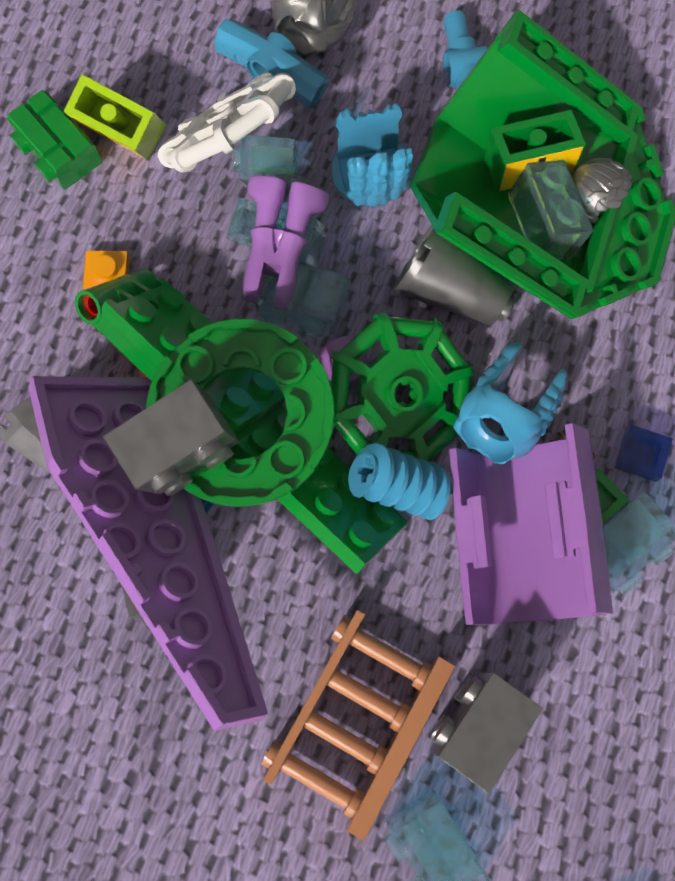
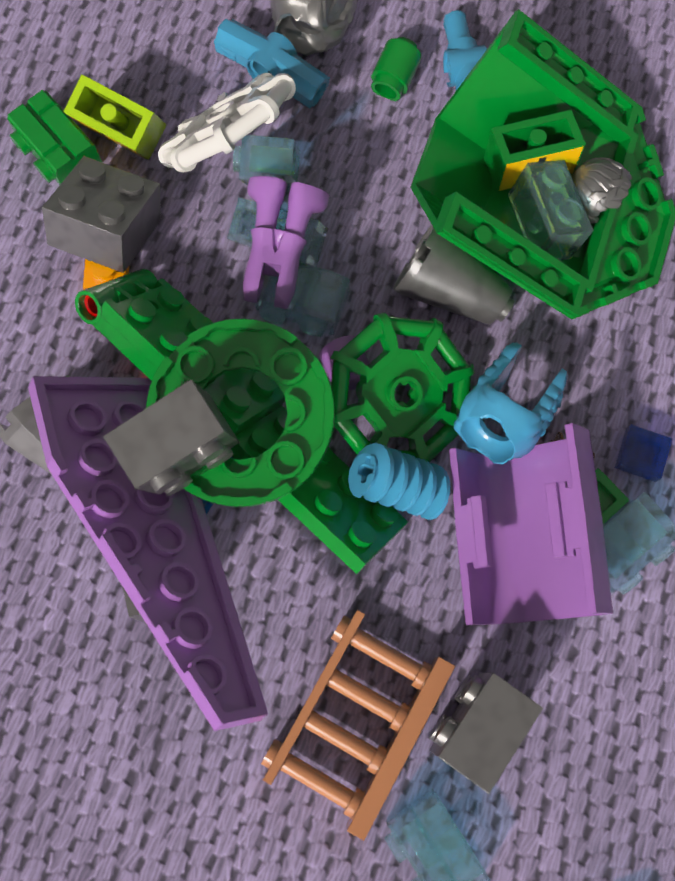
(102, 214): none -> flat silver brick
(373, 138): dark azure piece -> none
(395, 68): none -> green brick

